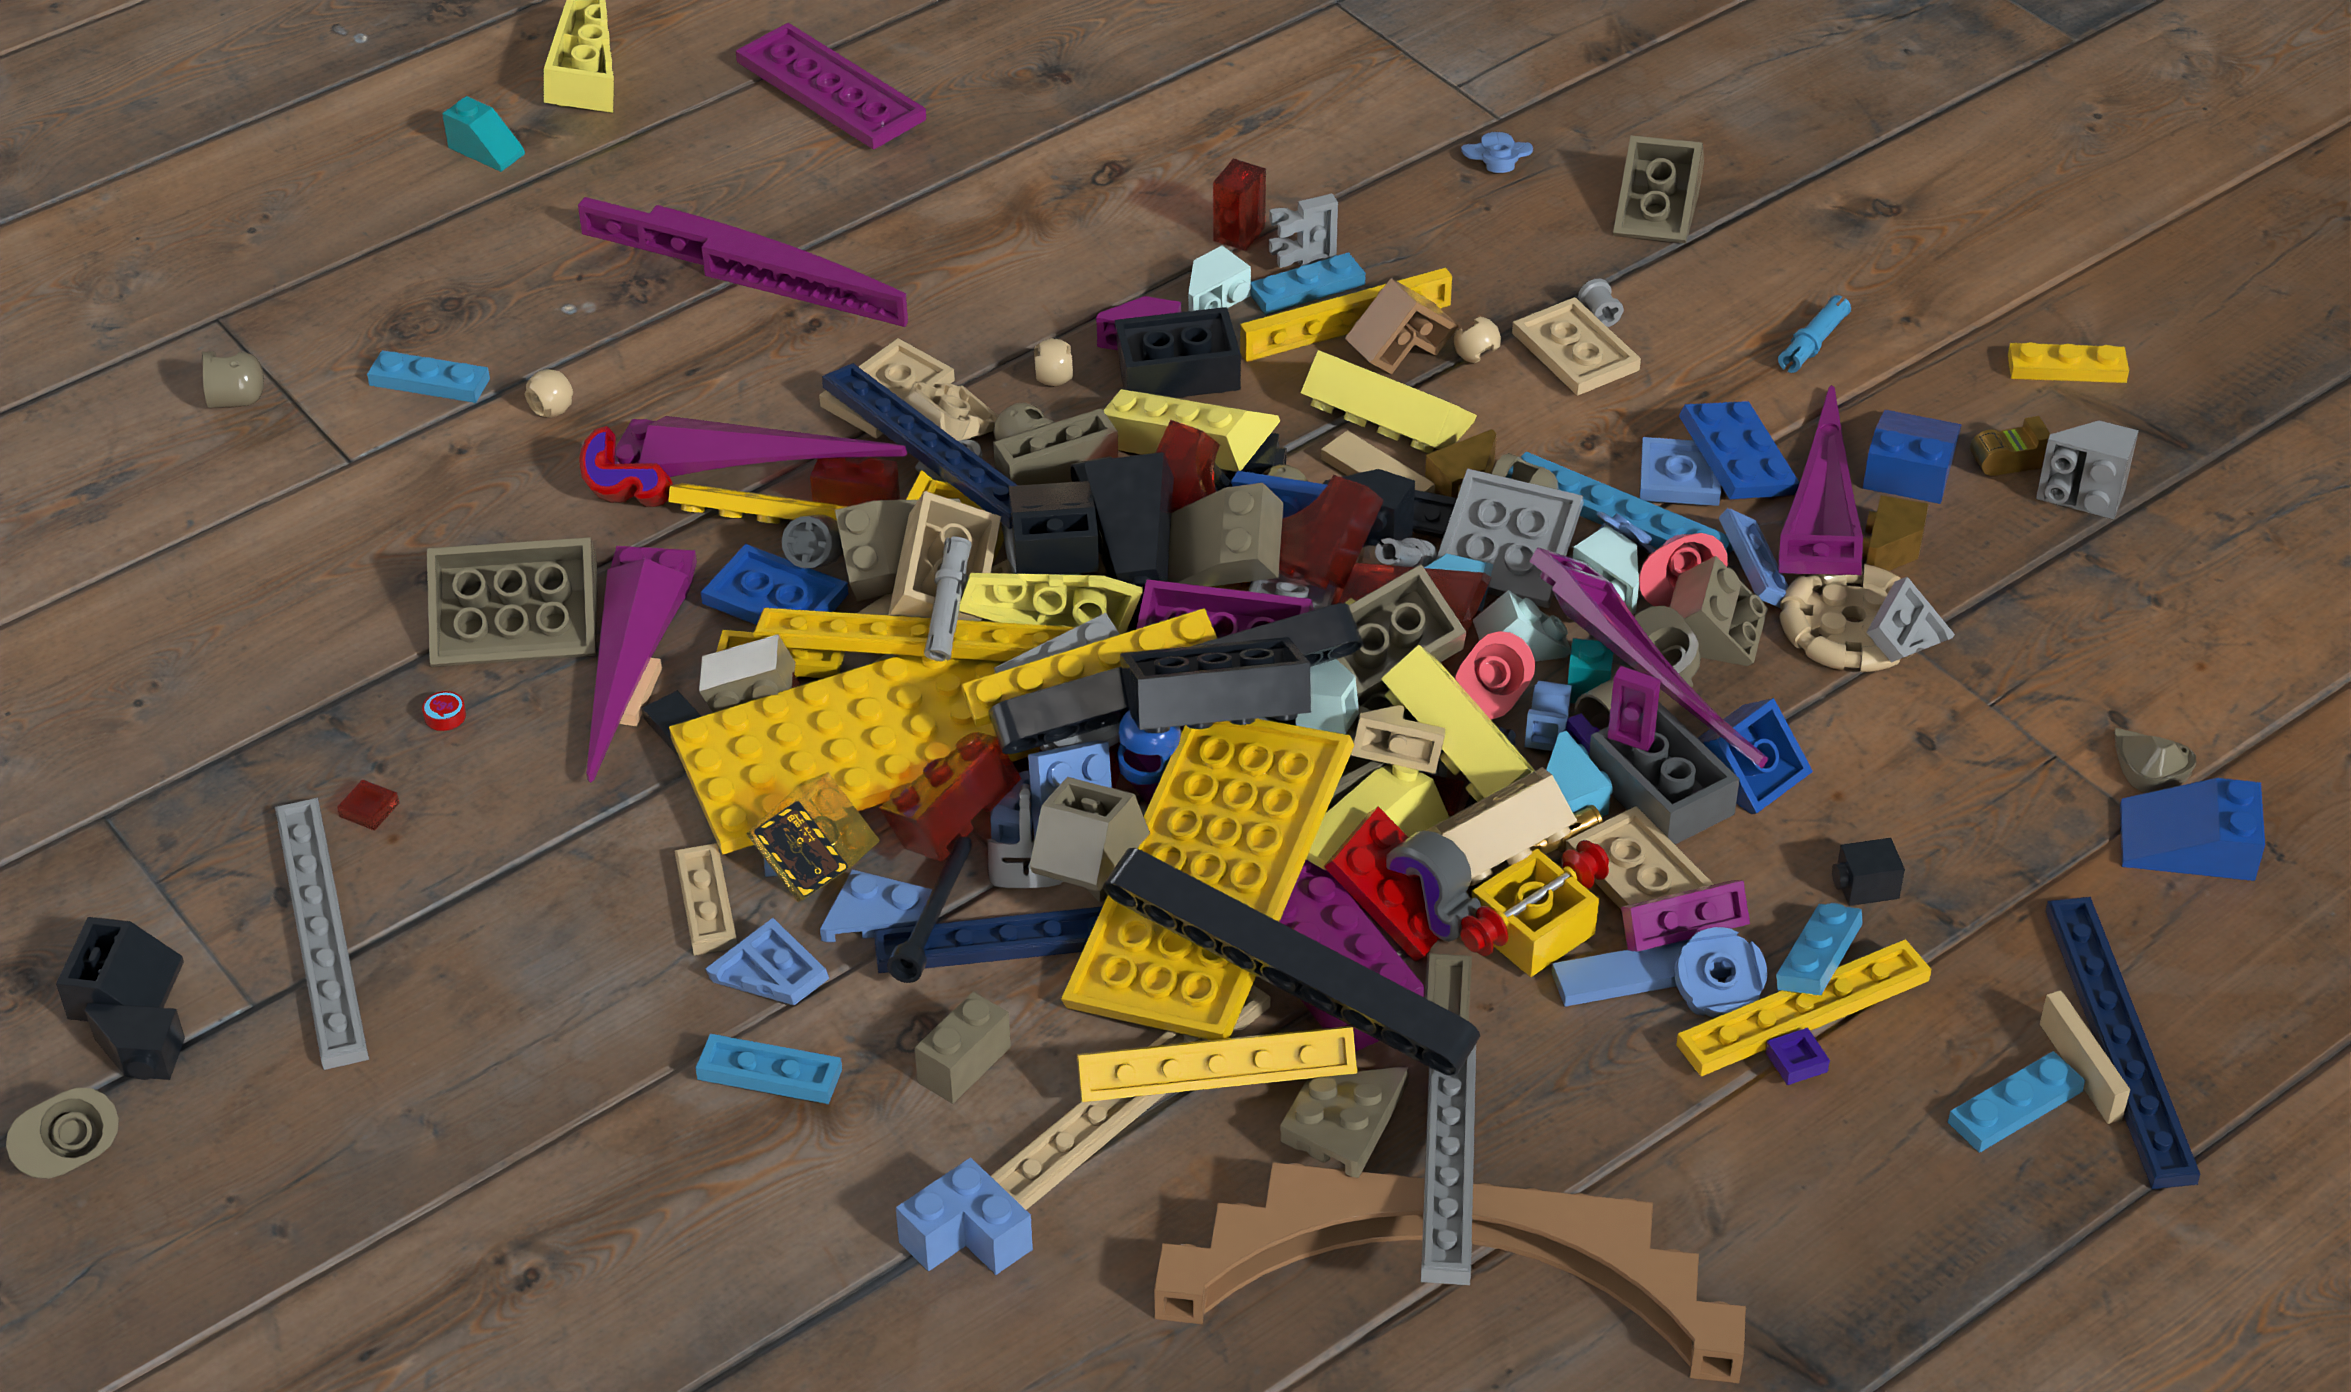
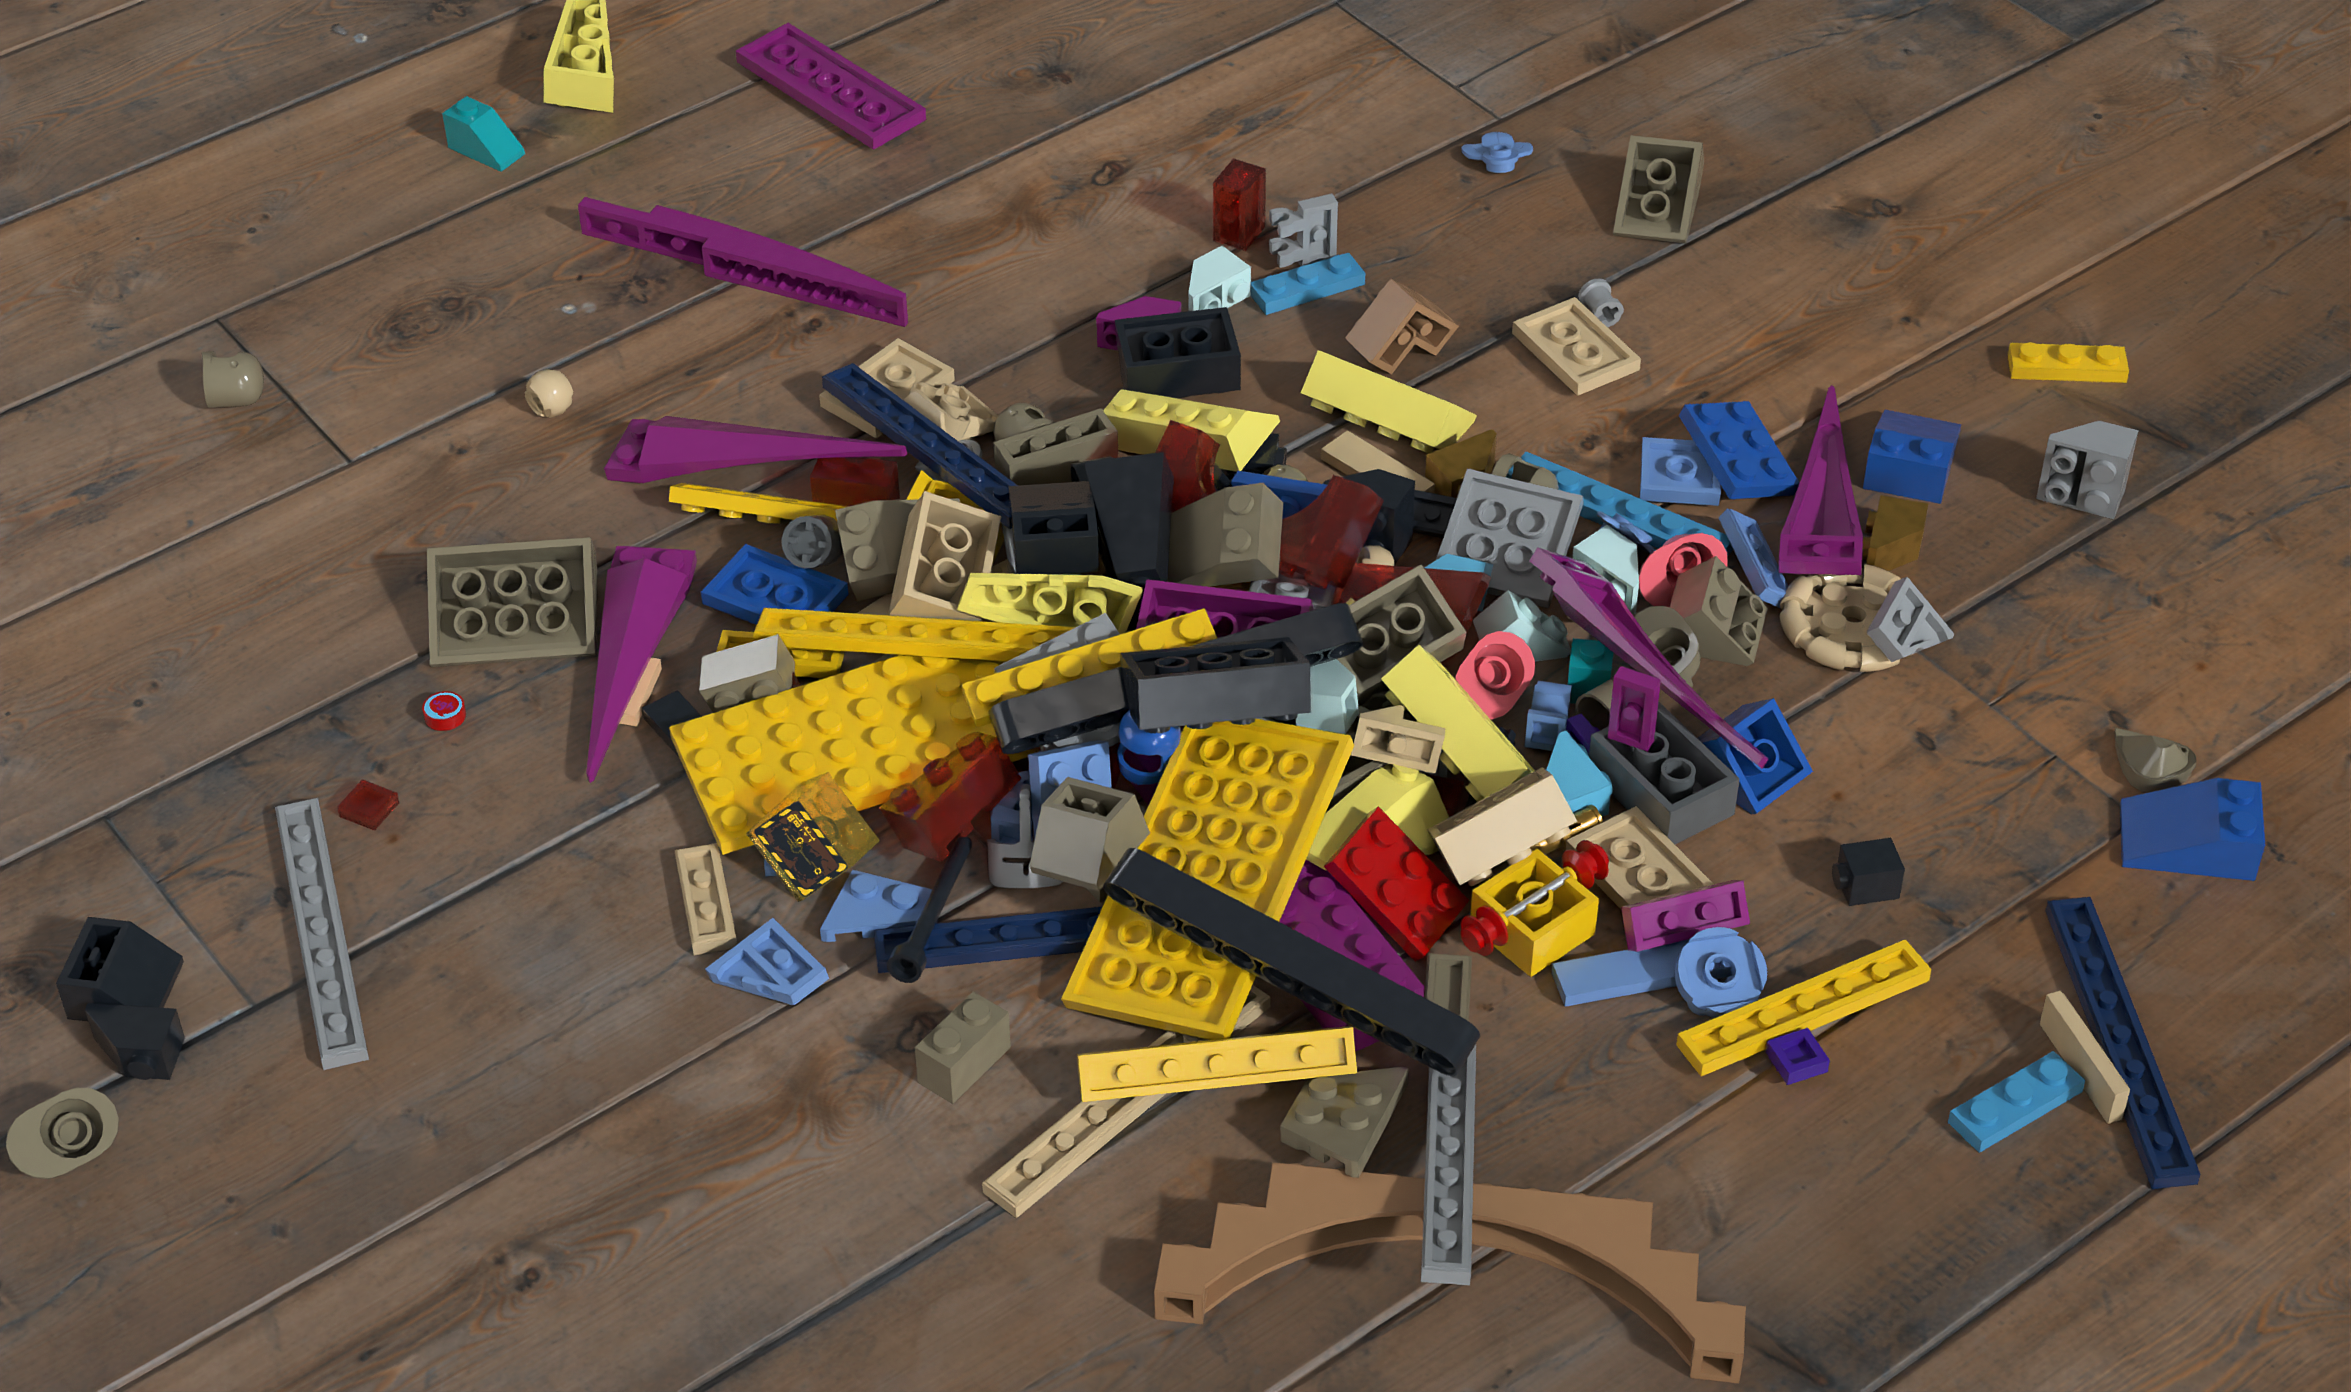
(428, 376): dark azure plate -> none
(620, 481): red animal -> none
(769, 1068): dark azure plate -> none
(950, 585): light grey pin -> none
(963, 1211): medium blue brick -> none
(1053, 362): tan piece -> none
(1329, 317): yellow plate -> none
(1406, 553): light grey pin -> none
(1443, 877): dark grey animal -> none
(1477, 339): tan piece -> none
(1809, 340): dark azure pin -> none
(1819, 949): dark azure plate -> none
(2012, 448): pearl gold leg -> none

